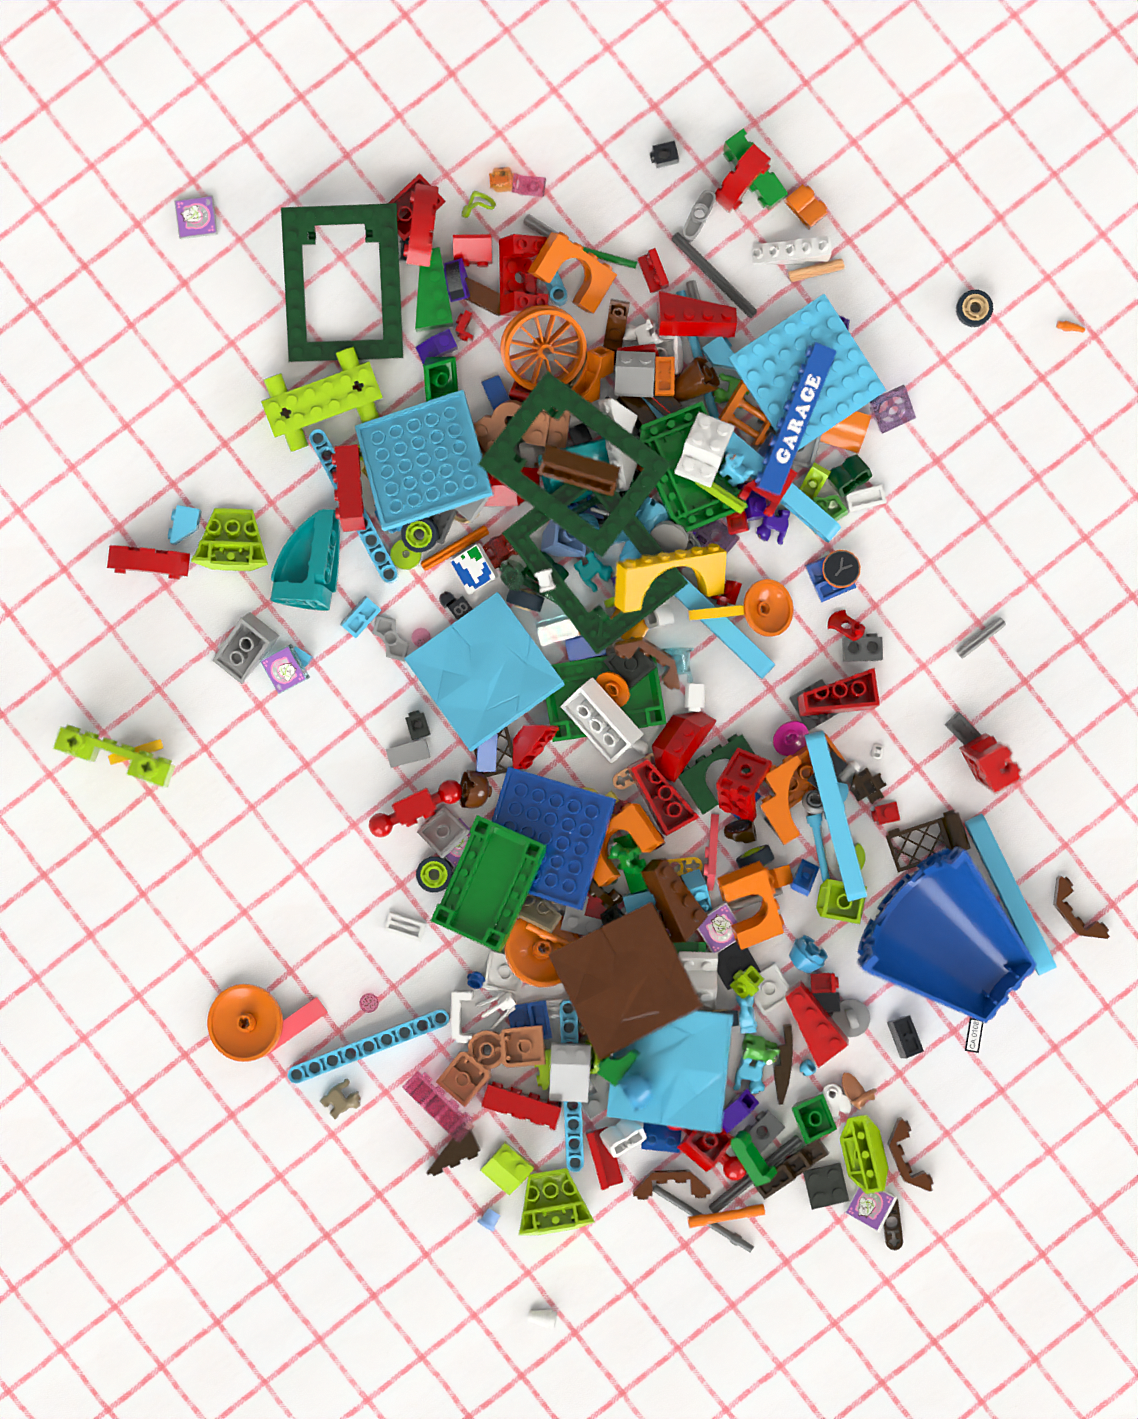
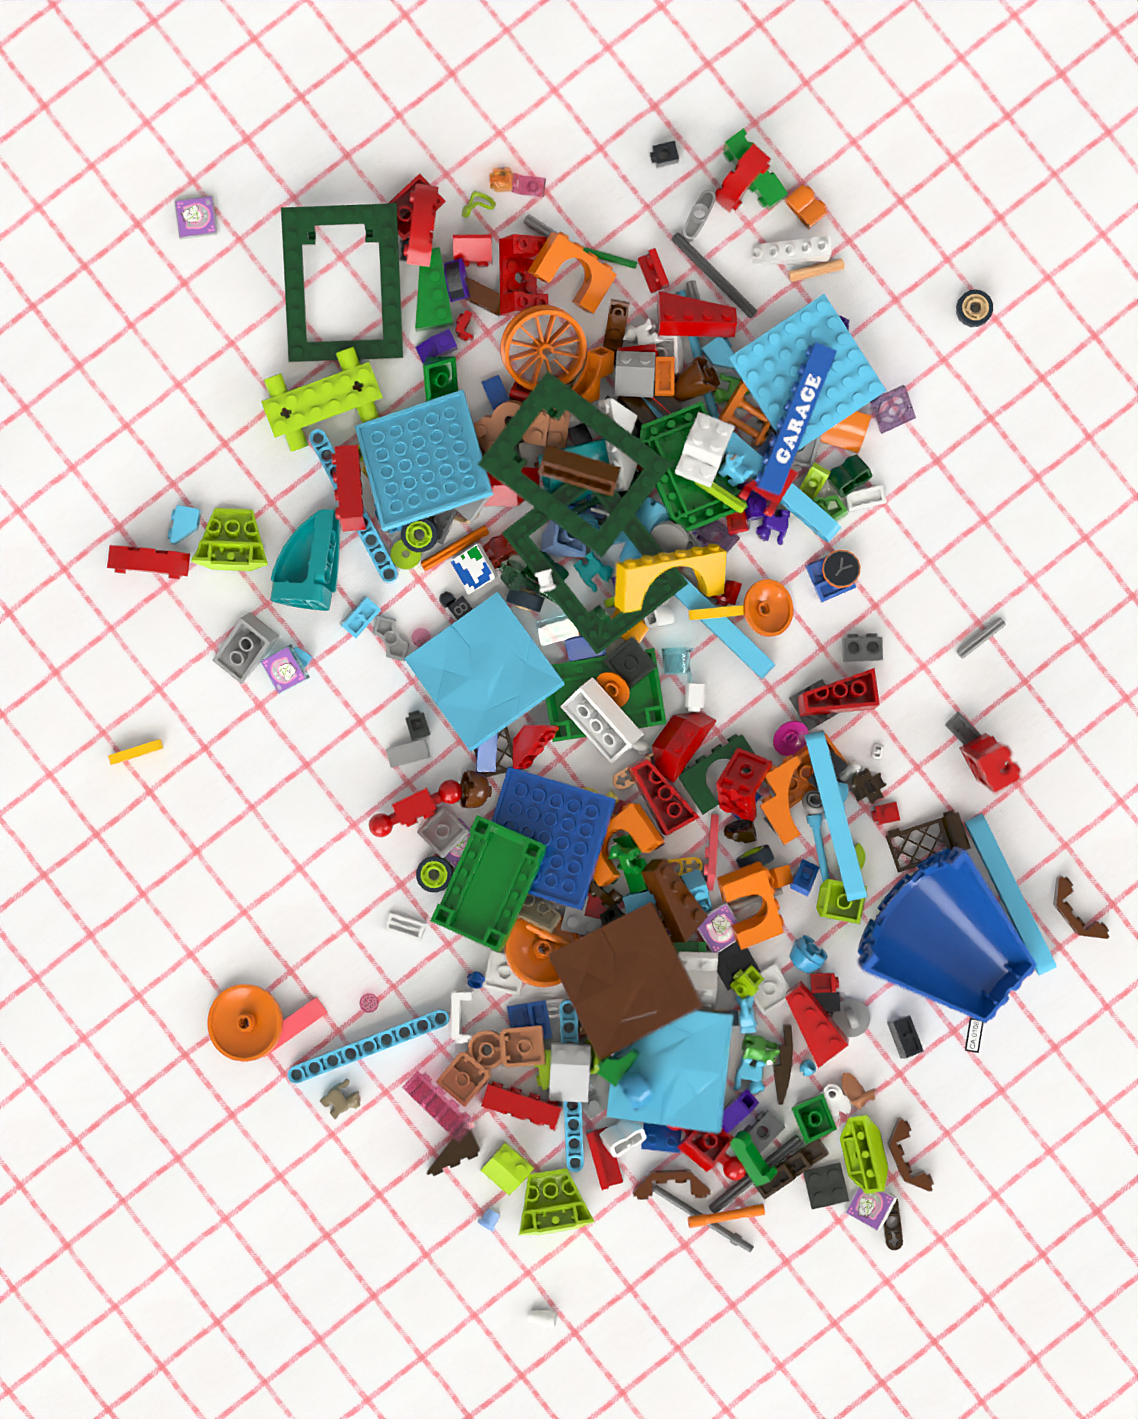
(87, 747): lime piece -> none
(506, 1002): white plant -> none
(555, 286): medium azure piece -> none
(627, 648): reddish brown slope -> none
(839, 618): red piece -> none
(1069, 326): orange piece -> none

